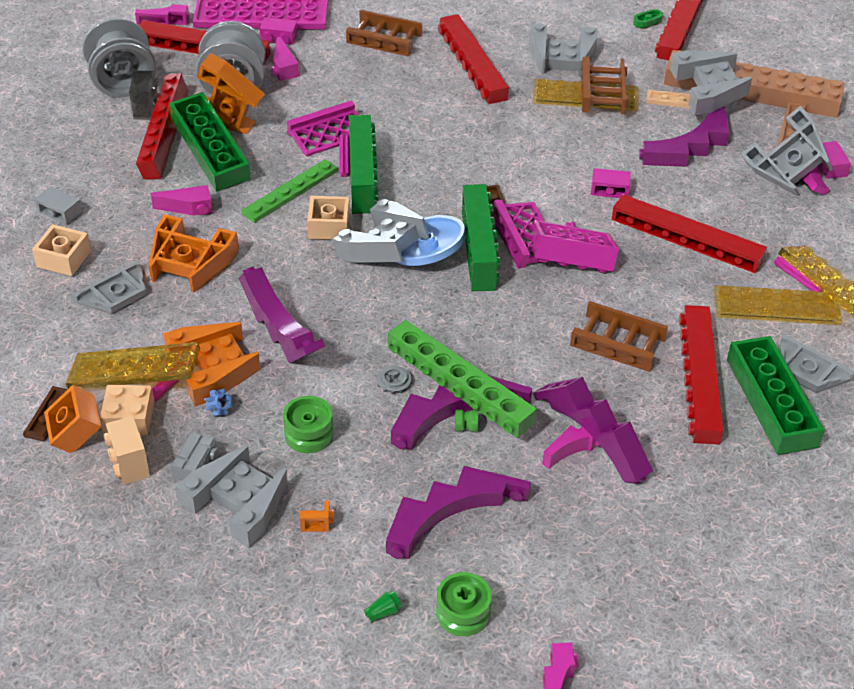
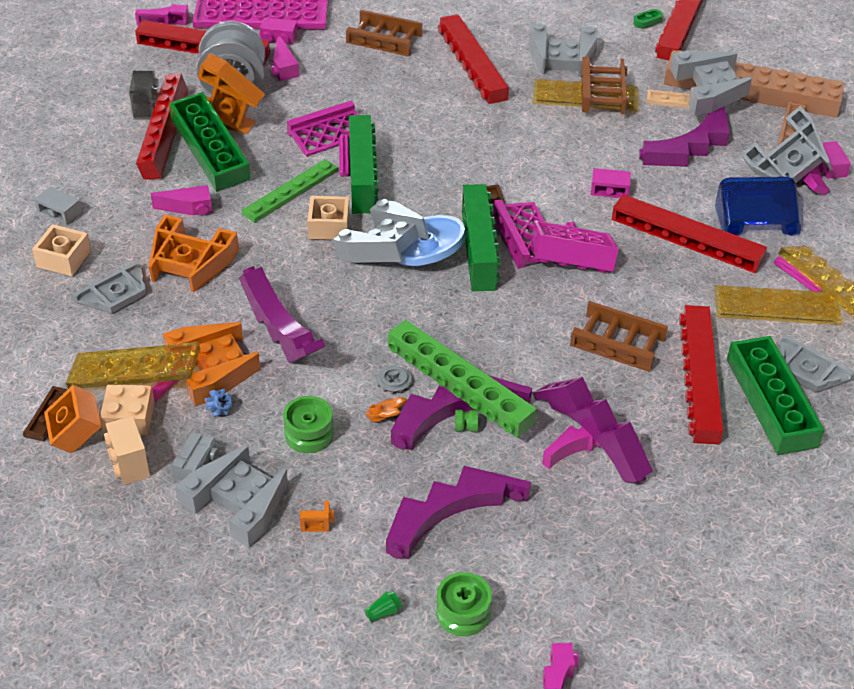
(114, 71): light grey wheel -> none
(385, 409): none -> orange plate
(758, 202): none -> clear blue windscreen

